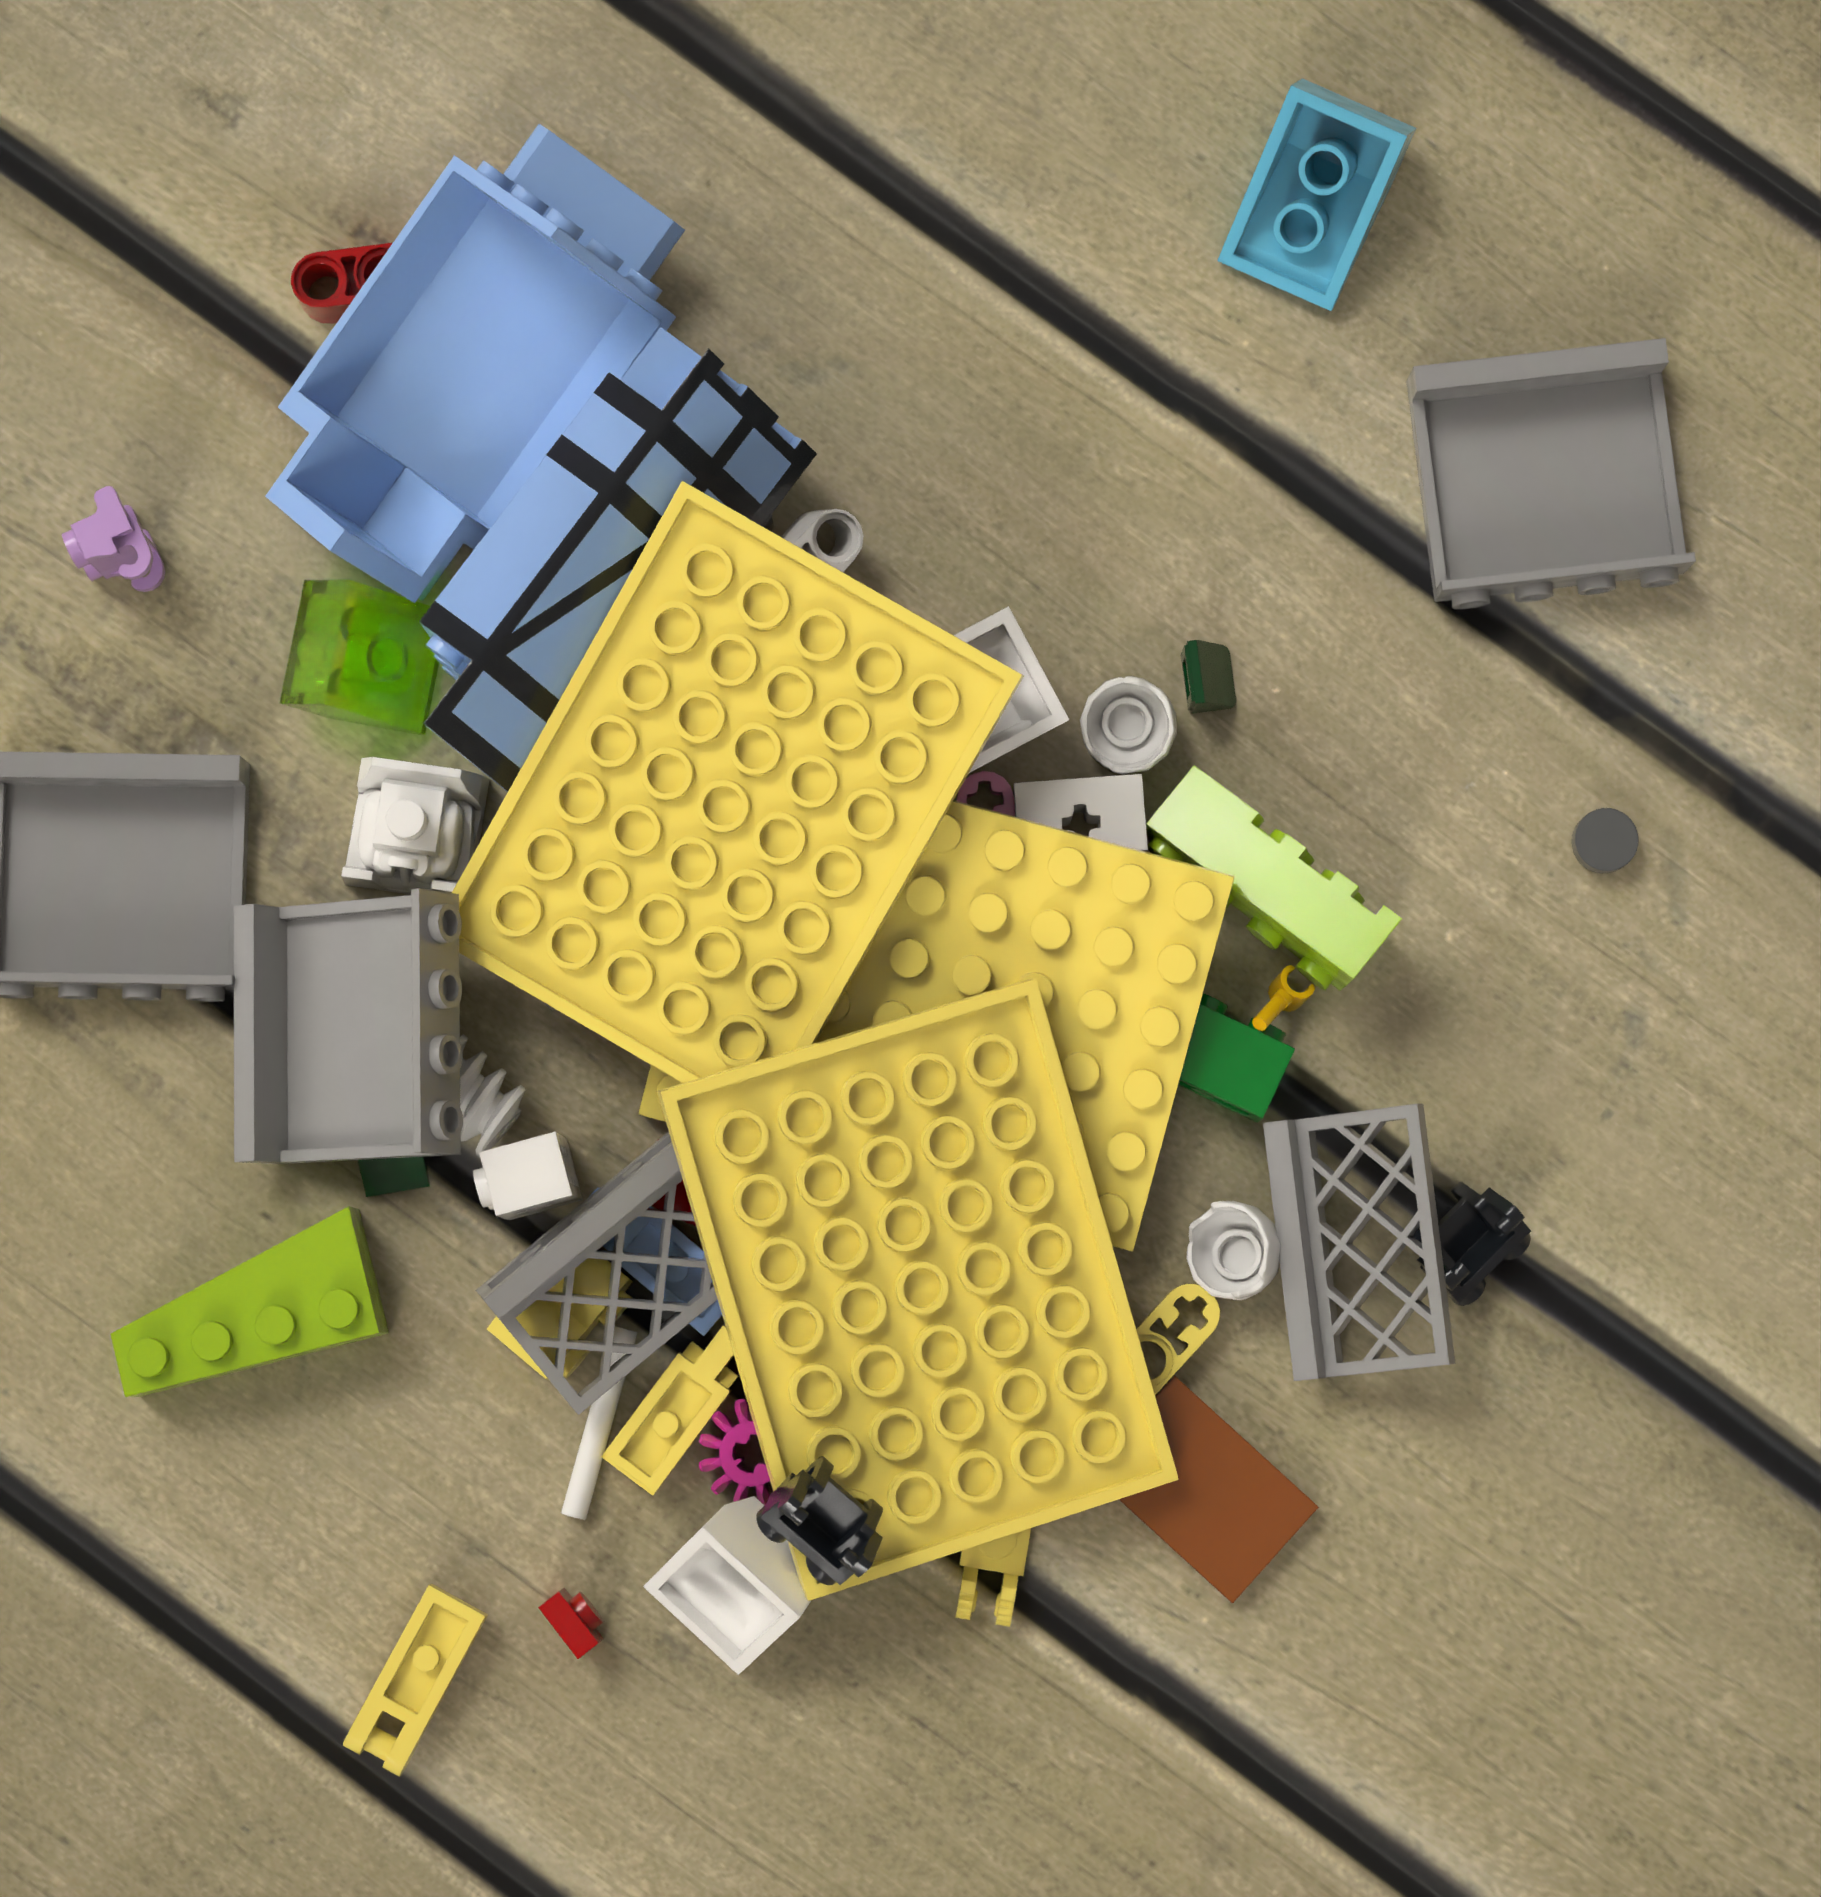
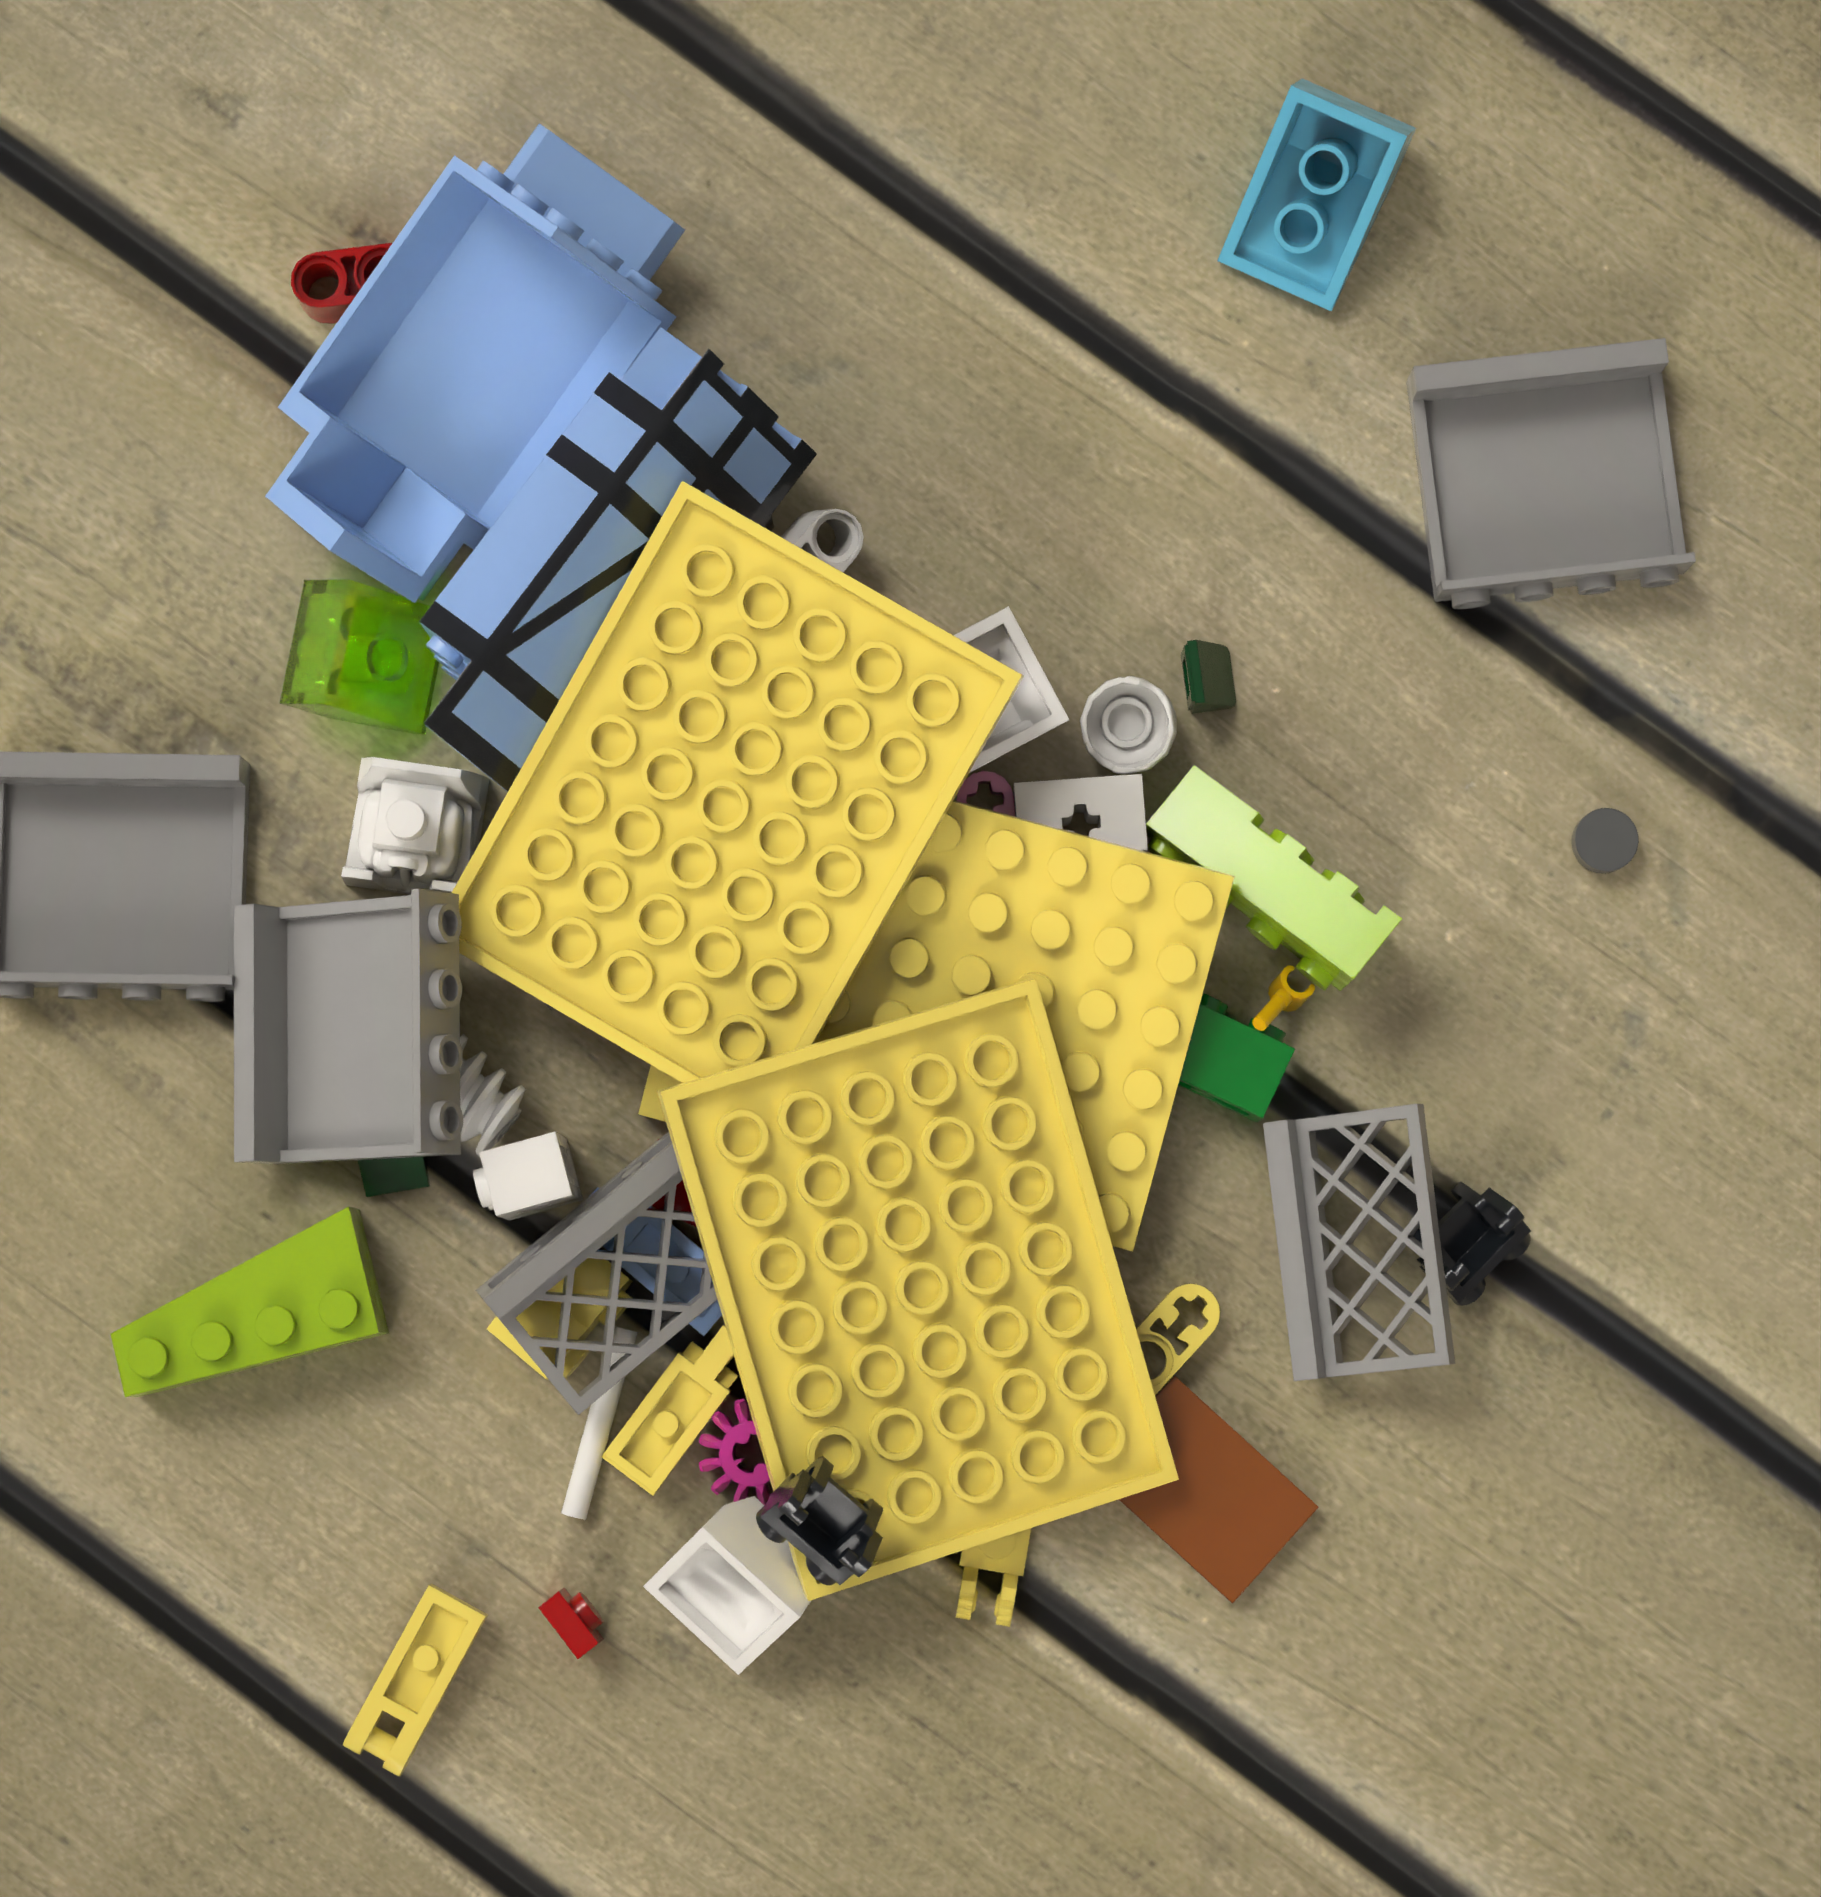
(115, 544): lavender piece -> none
(1233, 1250): white hair -> none

